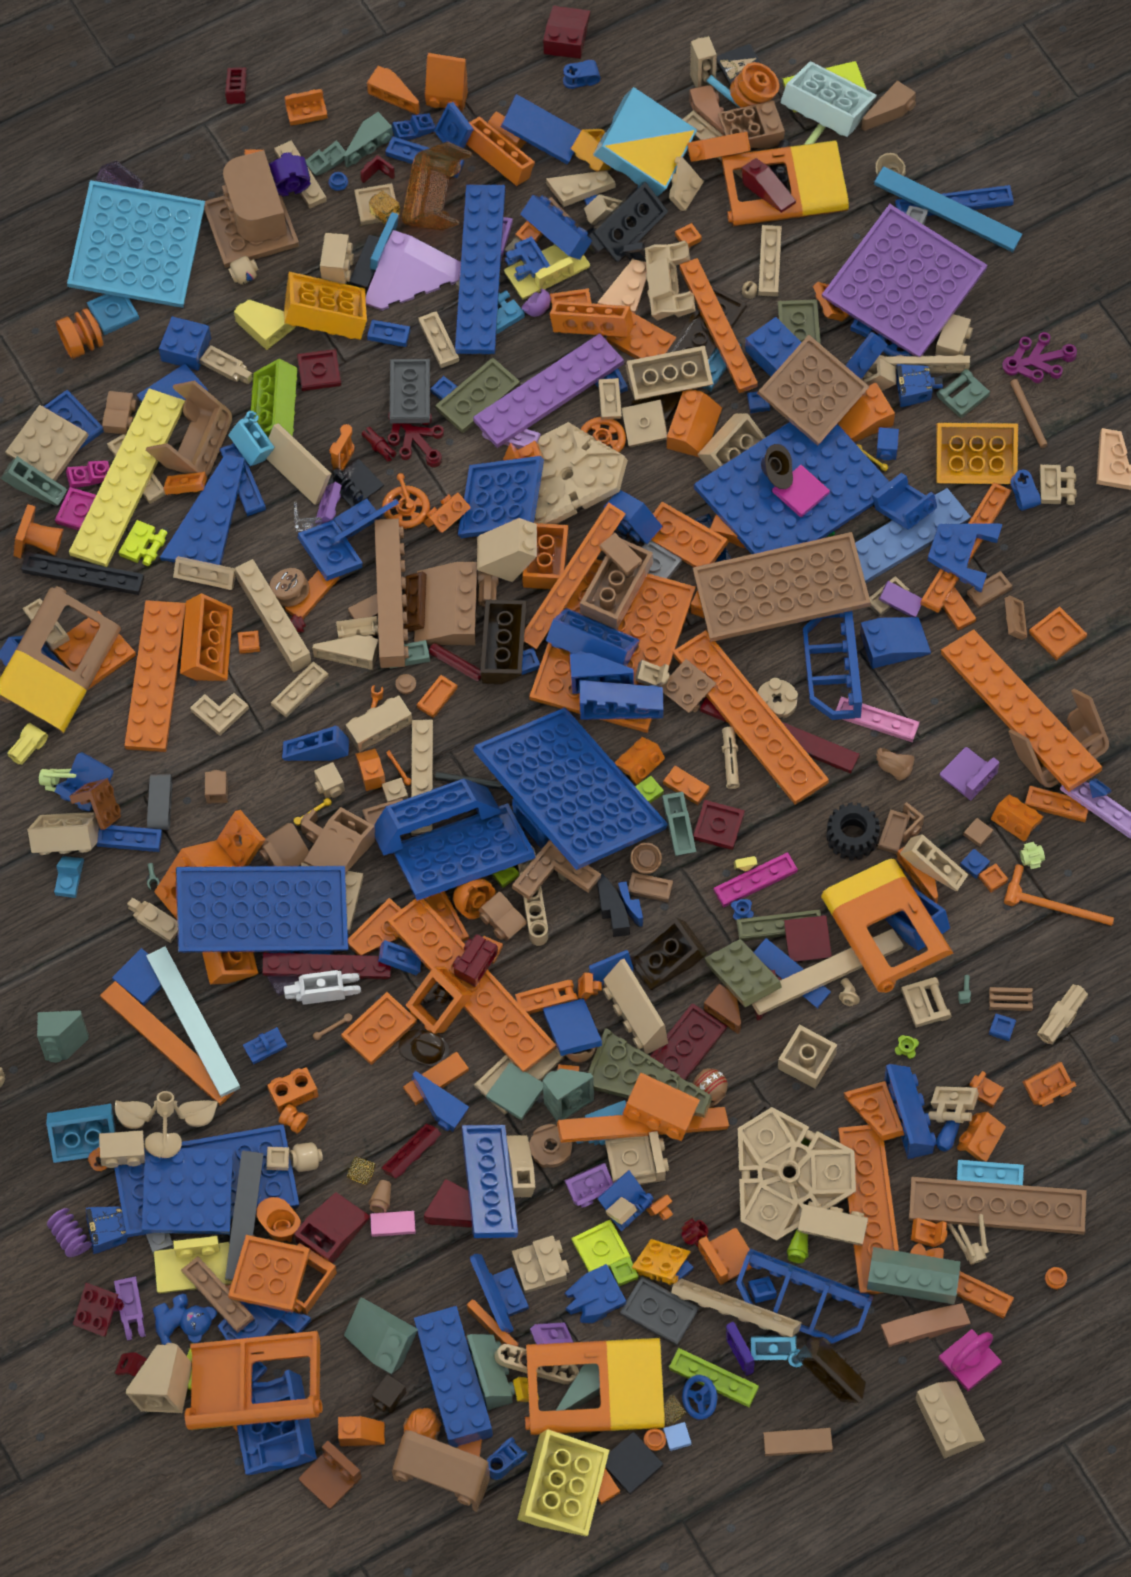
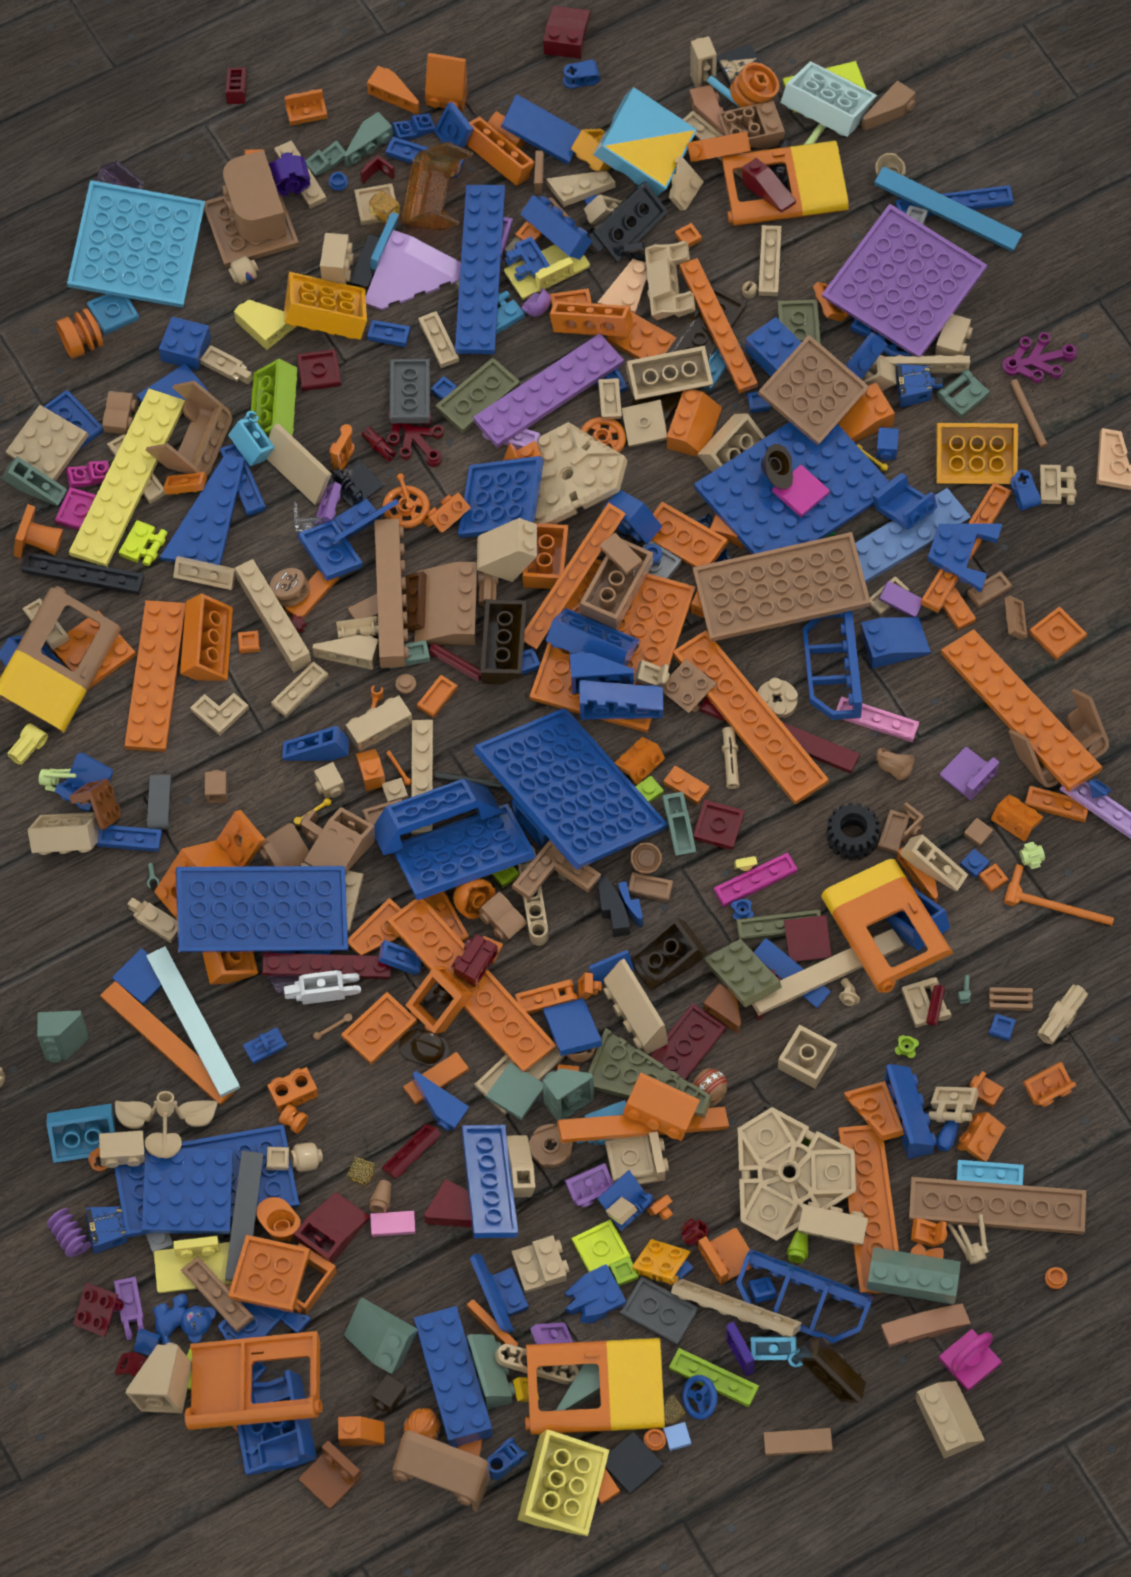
(68, 876): dark azure slope -> none
(146, 1342): none -> blue tile
(539, 166): none -> medium nougat tile
(657, 552): none -> blue tile
(935, 1005): none -> dark red axle
(983, 1295): orange tile -> none

